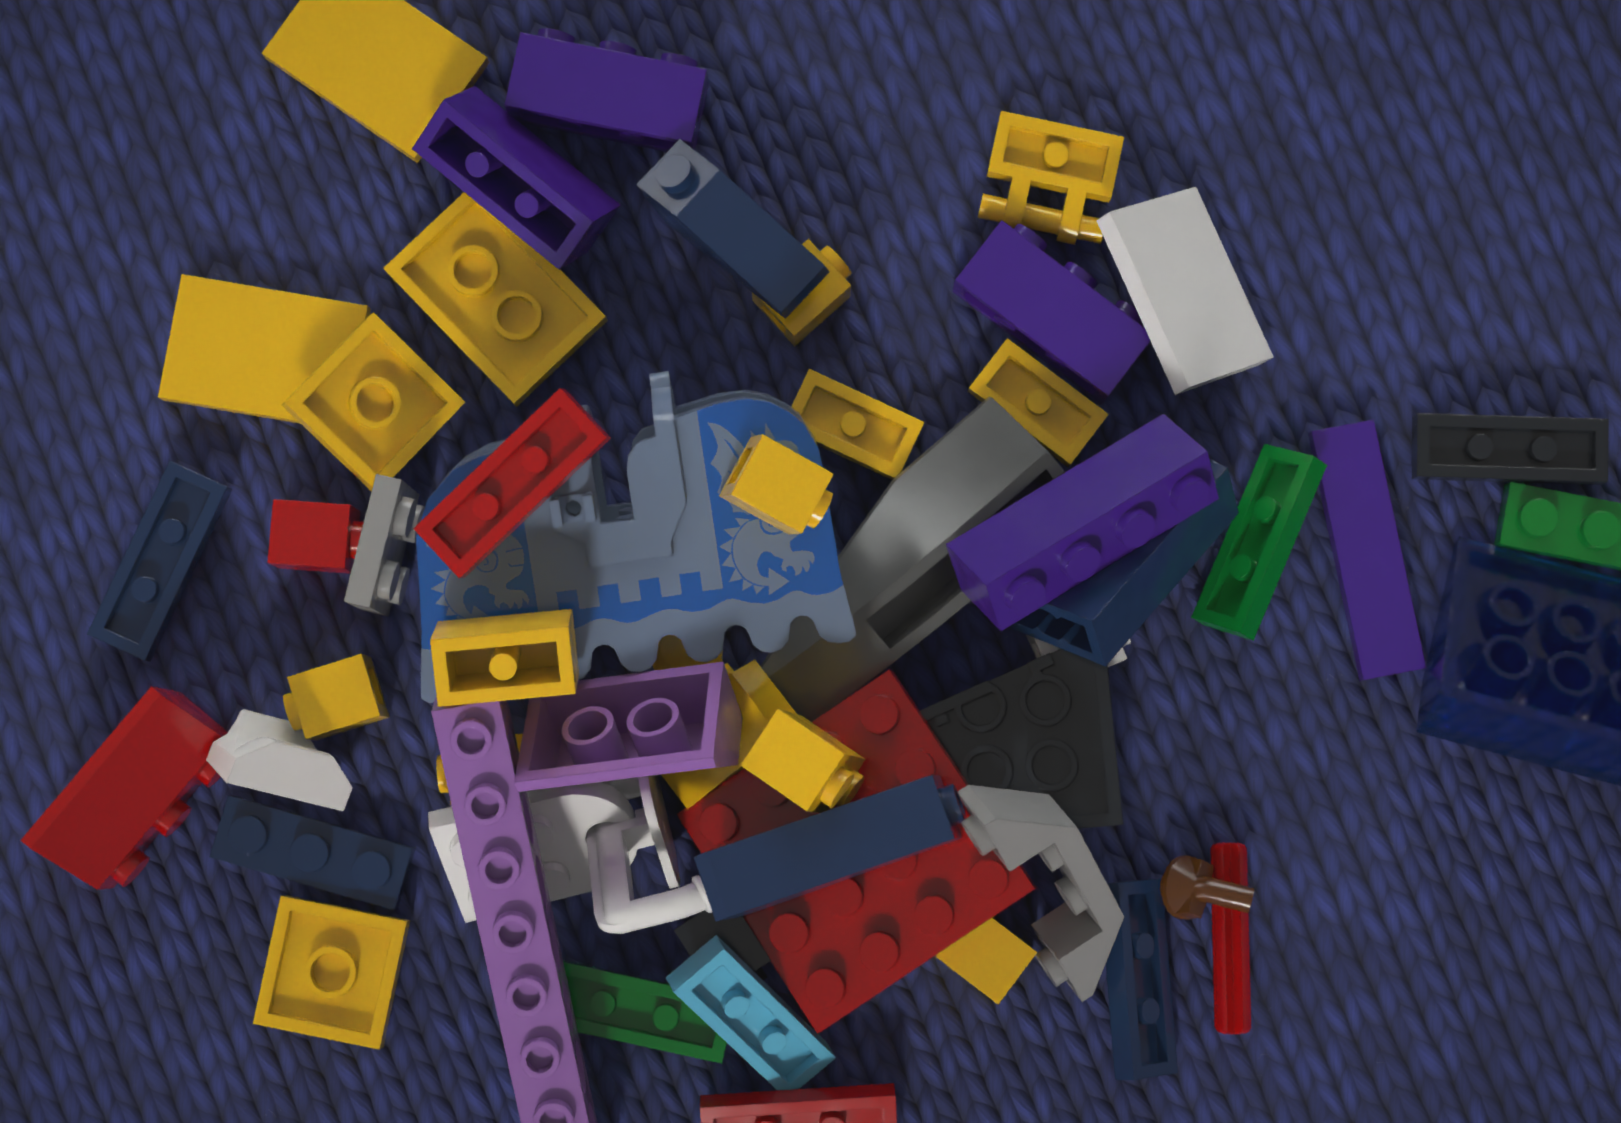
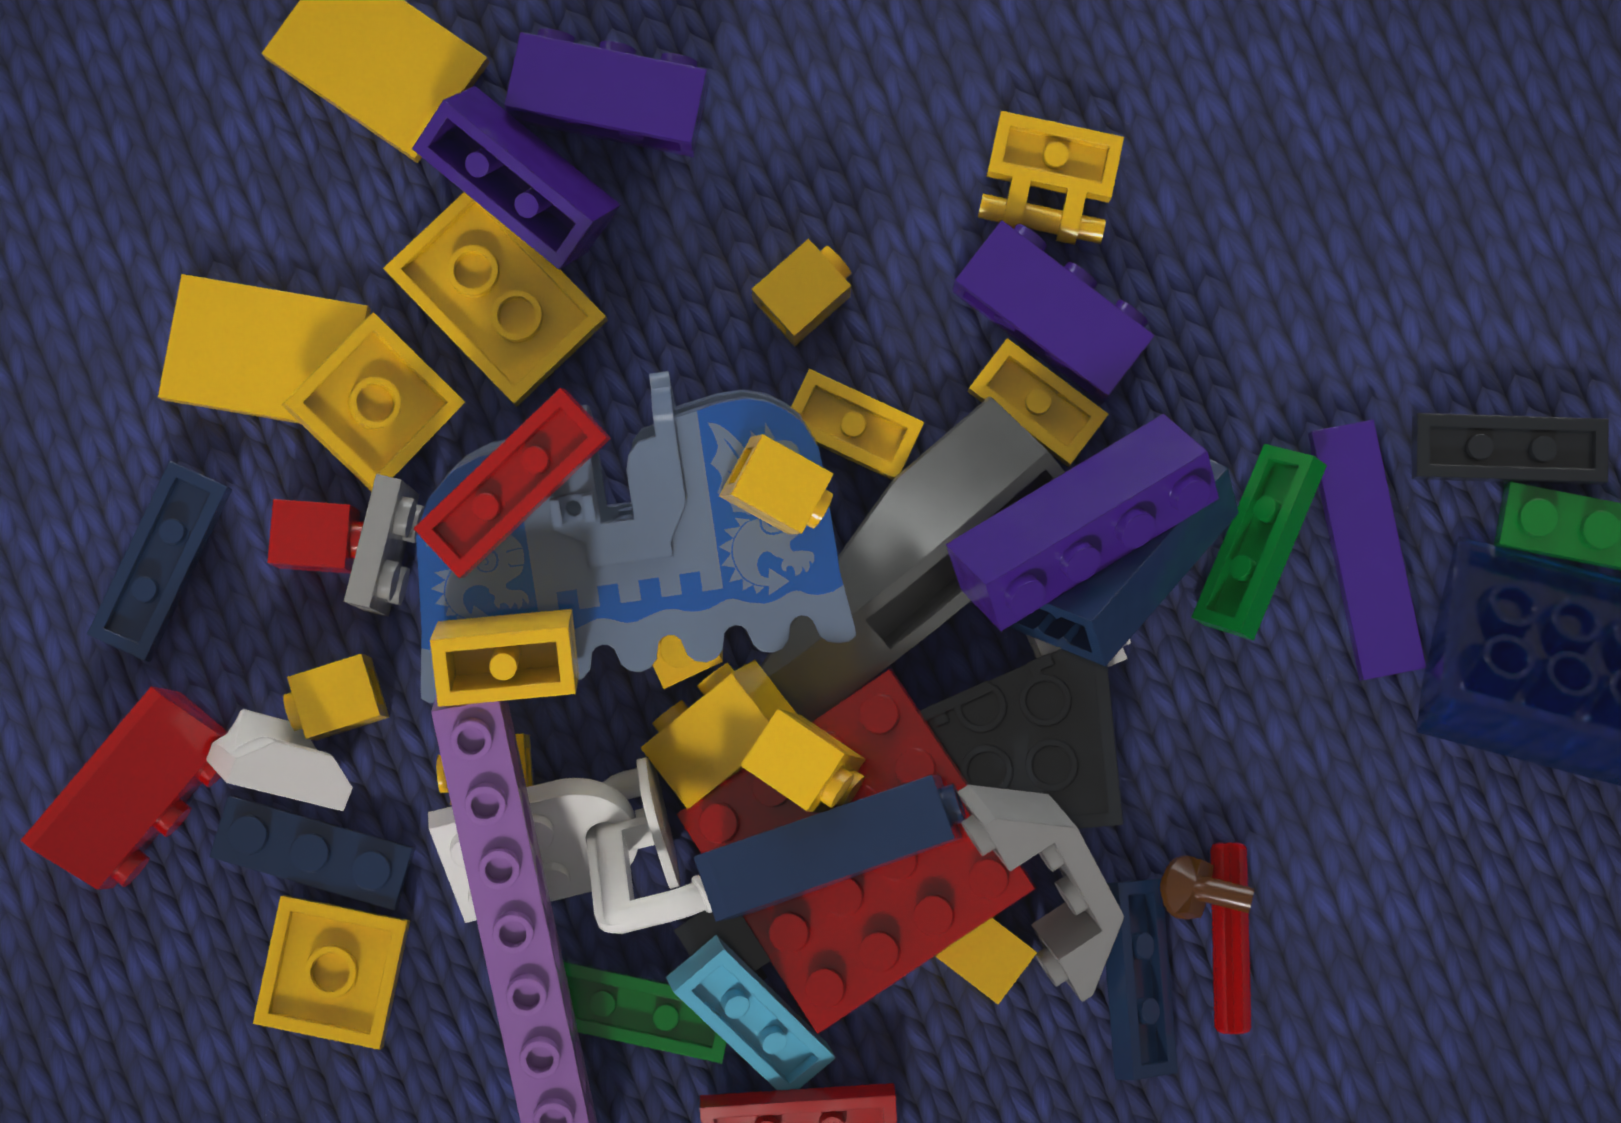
(631, 728): medium lavender slope -> none
(731, 228): dark blue slope -> none
(1184, 289): white tile -> none

